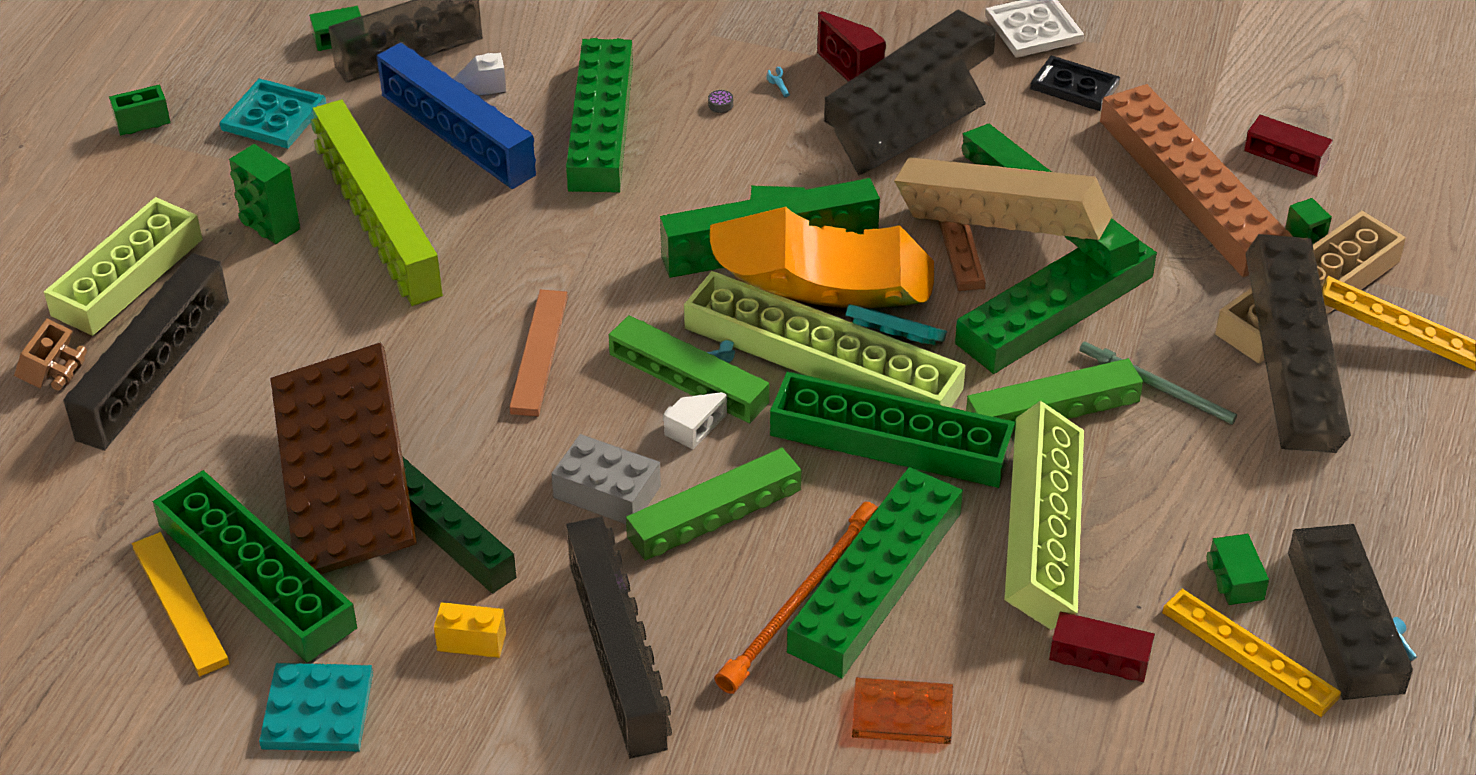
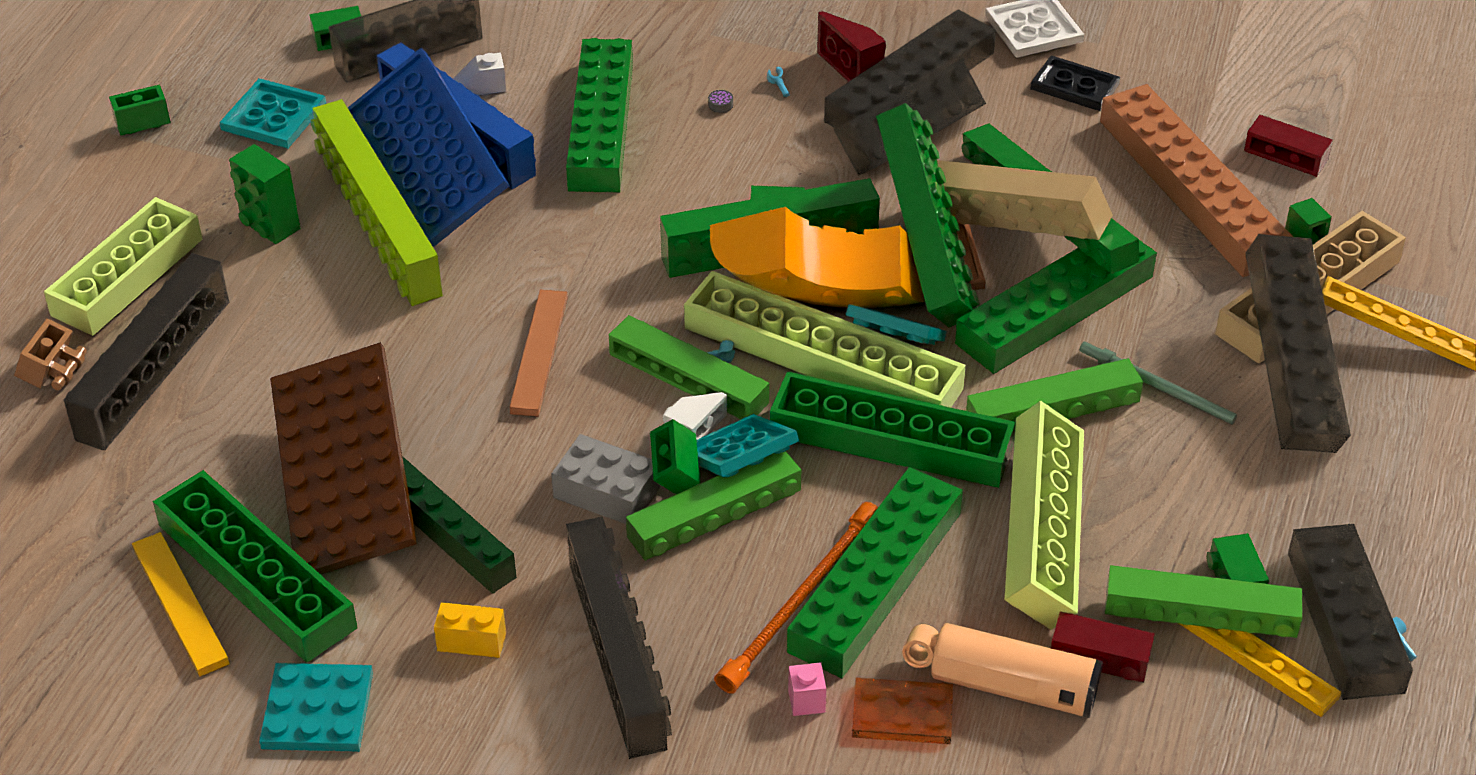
(428, 147): none -> blue plate
(674, 457): none -> green brick
(743, 444): none -> teal plate
(807, 689): none -> bright pink brick
(927, 214): none -> green brick
(1006, 667): none -> light nougat piece
(1204, 601): none -> bright green brick

